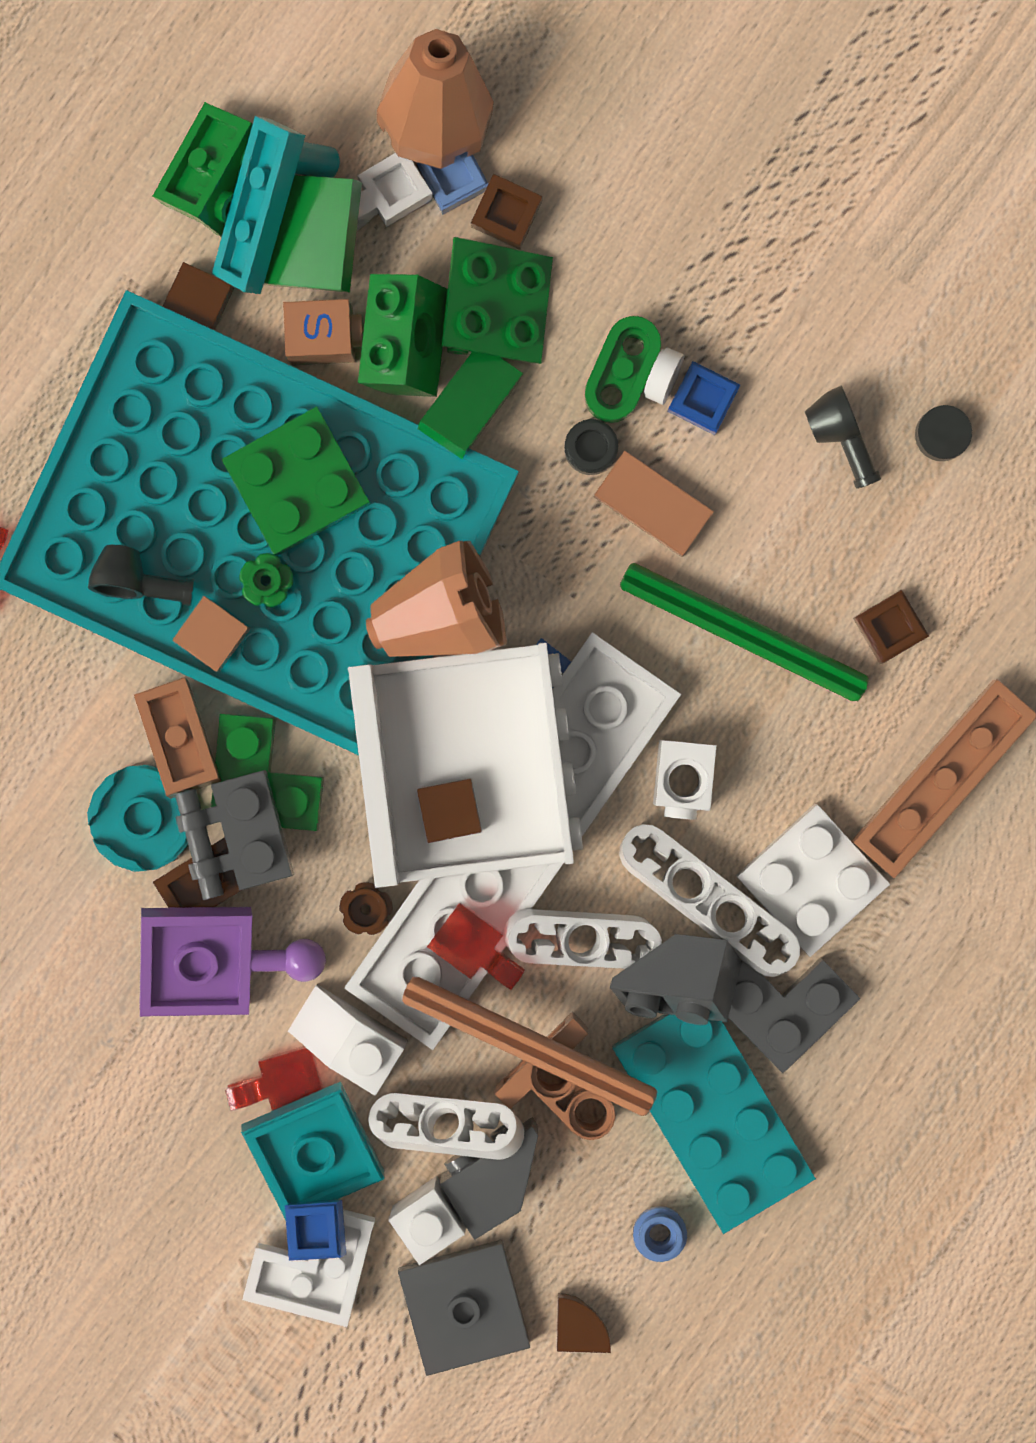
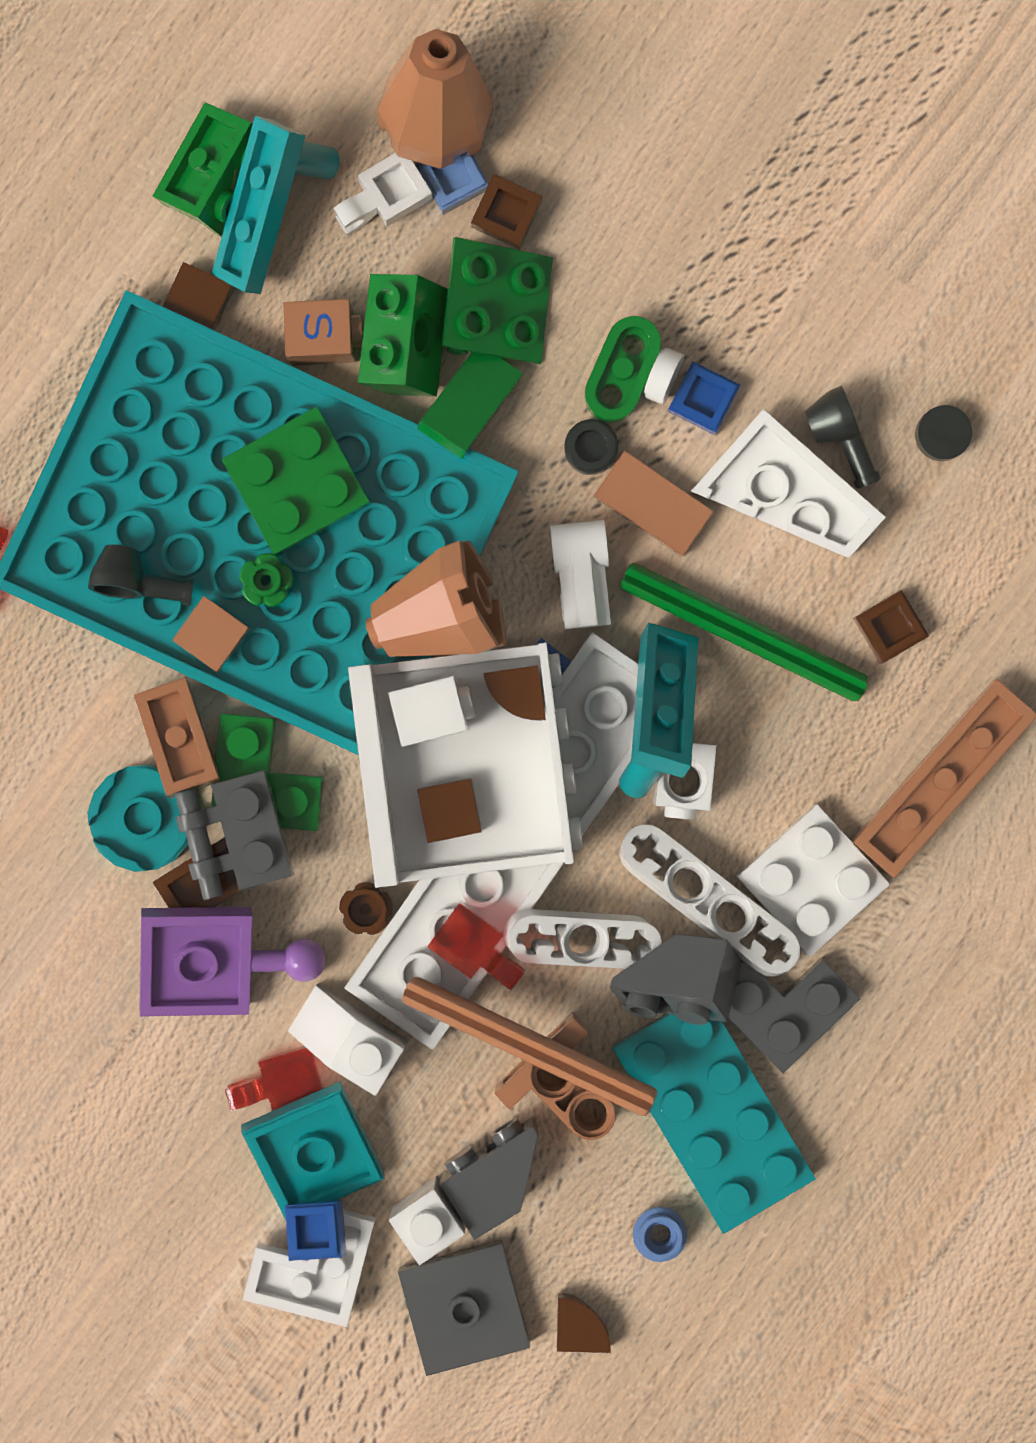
(317, 235): green tile -> none
(431, 710): none -> white brick
(463, 1142): white beam -> none
(518, 691): none -> reddish brown tile
(581, 561): none -> white piece
(662, 709): none -> teal piece
(789, 487): none -> white wing

